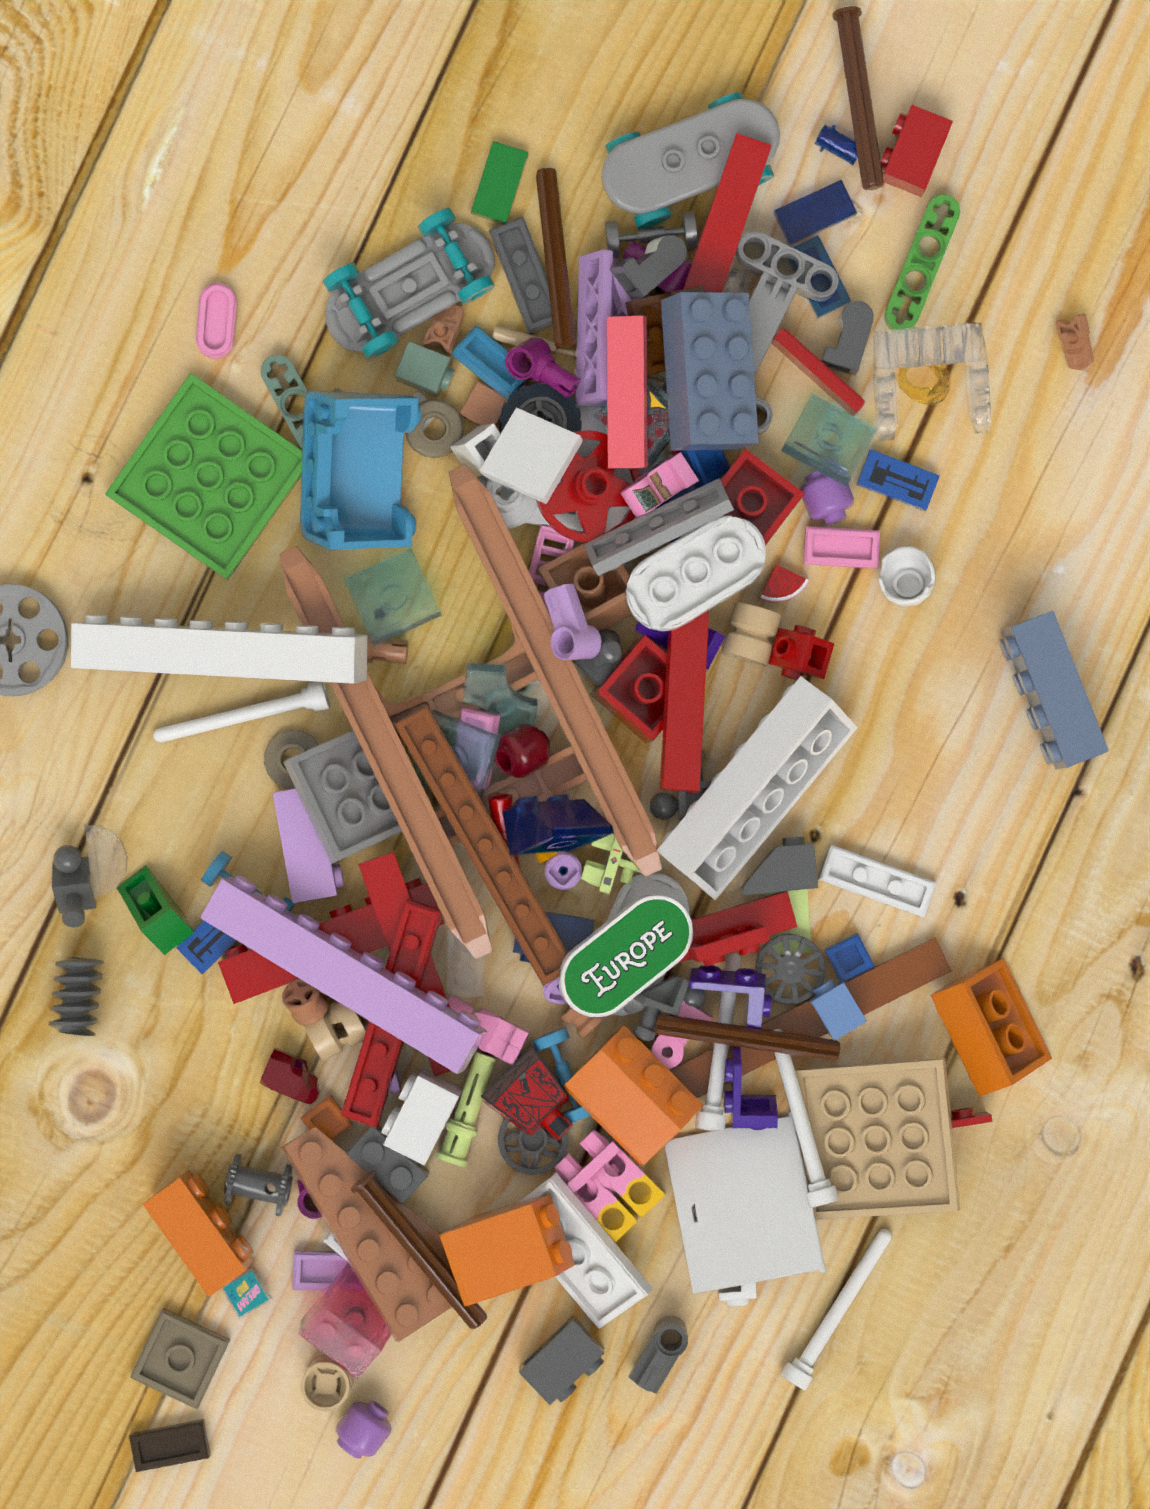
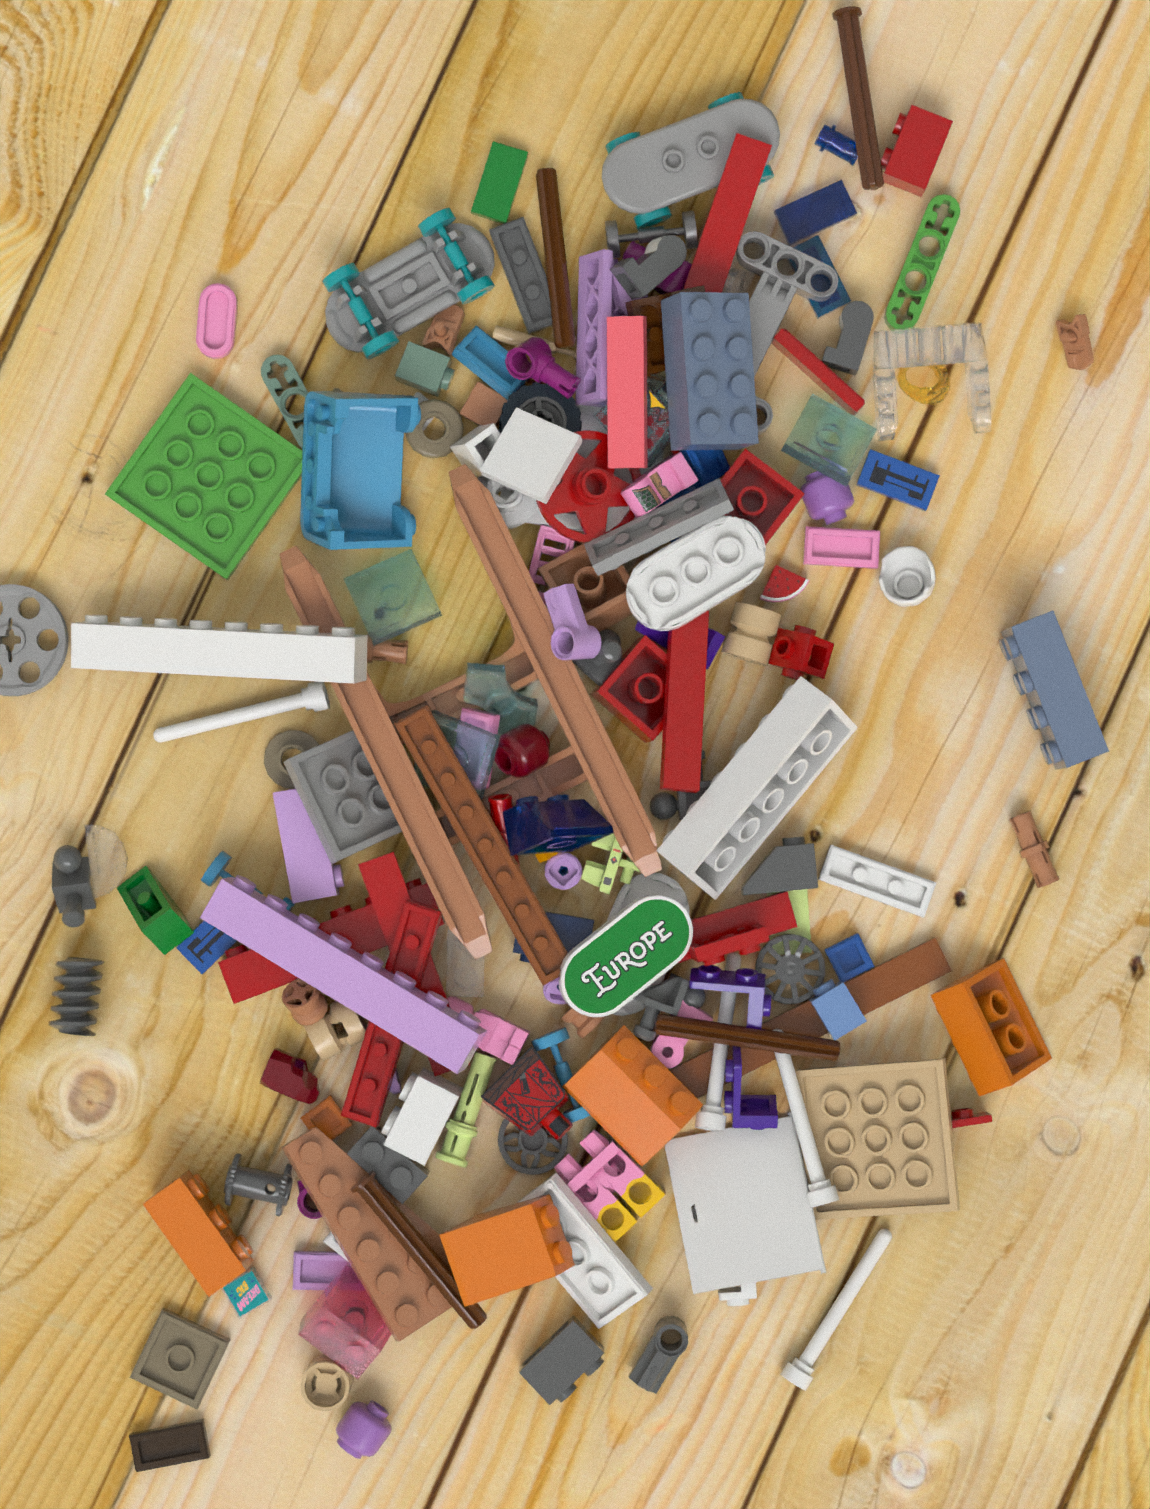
(1034, 849): none -> nougat pin

